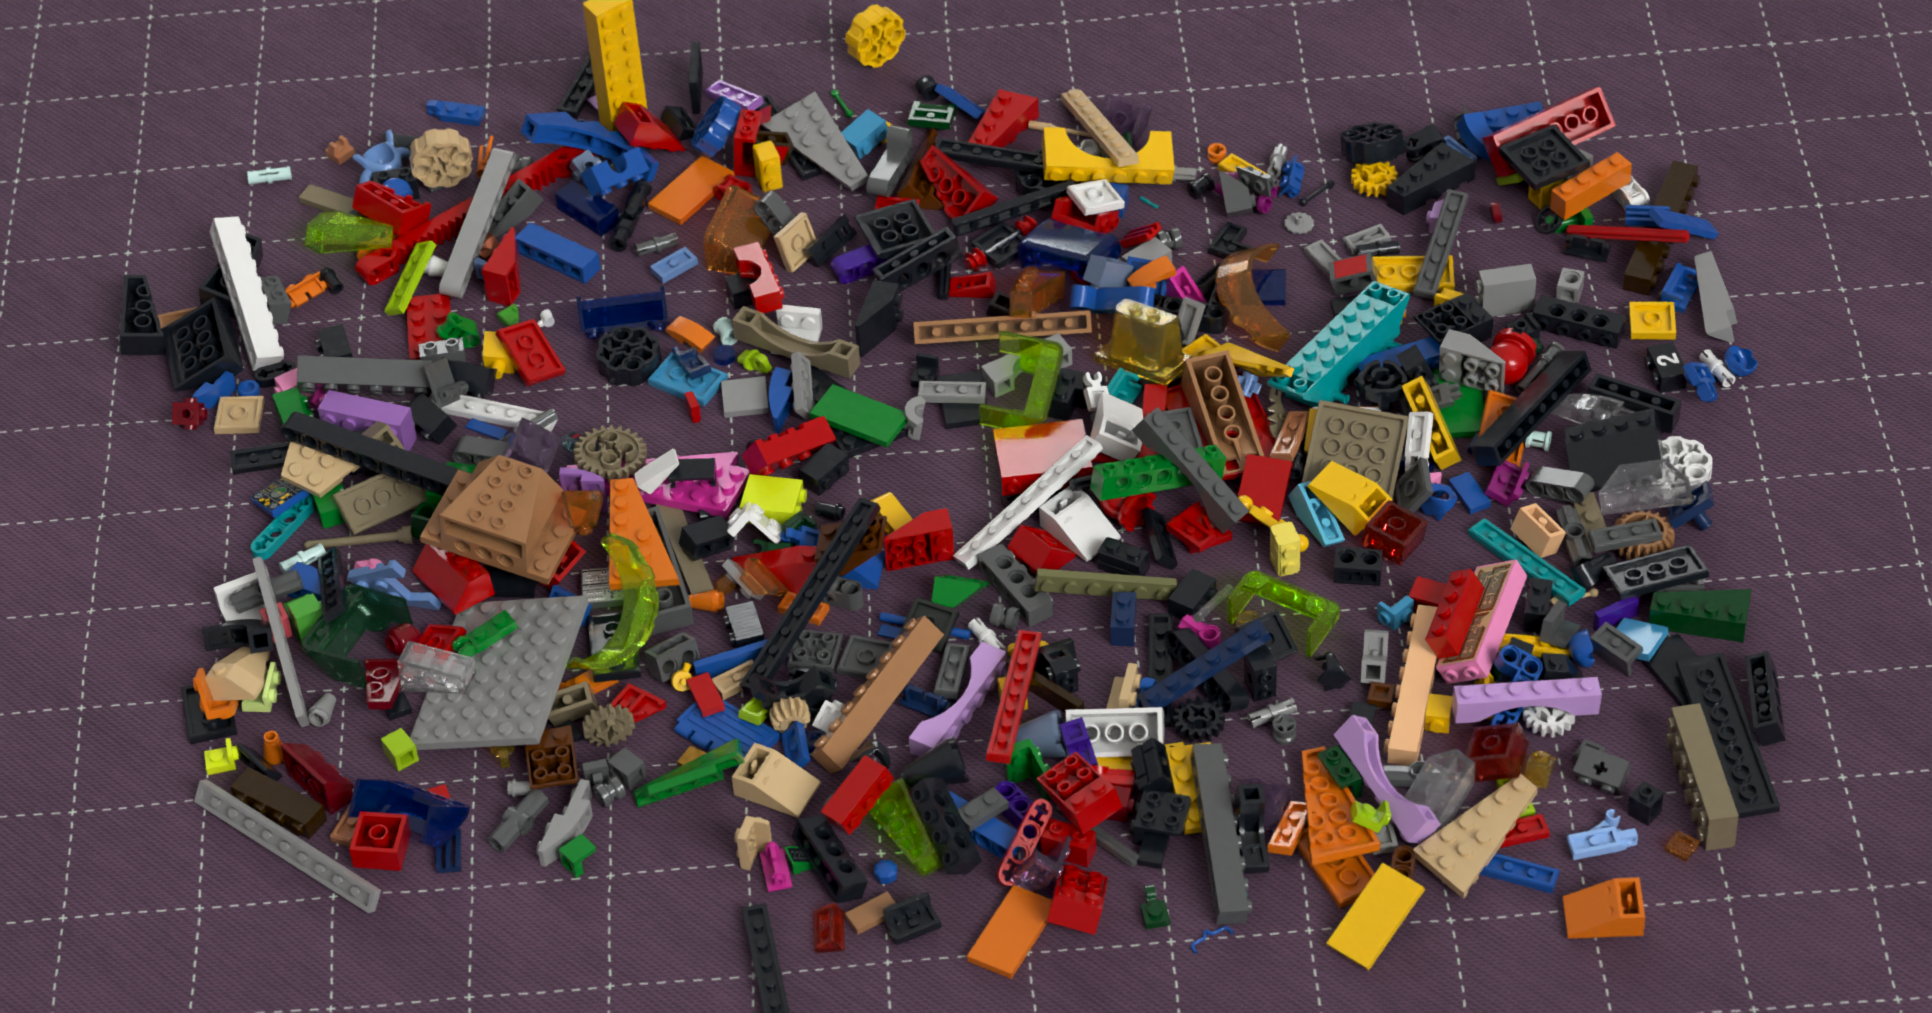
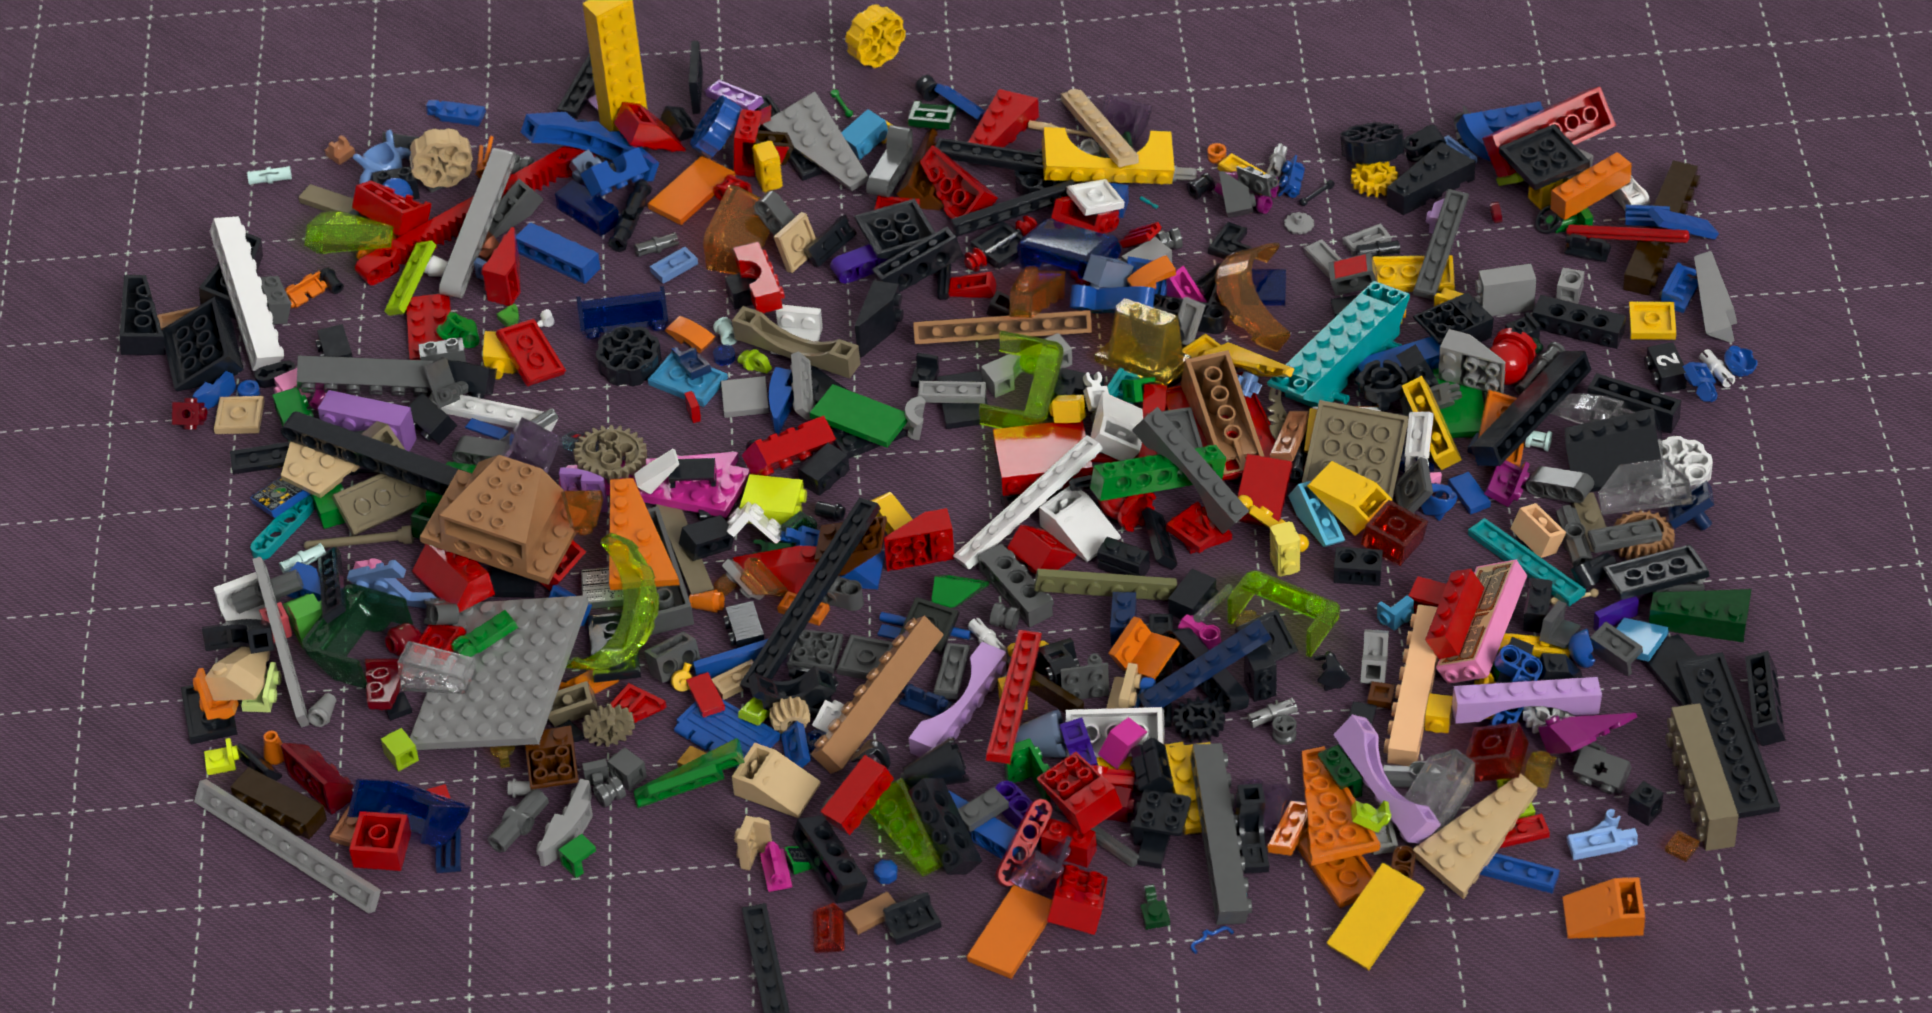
(441, 612): none -> dark grey piece
(1068, 408): none -> yellow brick
(1087, 680): none -> dark grey hinge
(1121, 741): none -> dark pink slope
(1134, 388): none -> green panel
(1143, 648): none -> orange bracket
(1573, 733): none -> magenta wedge

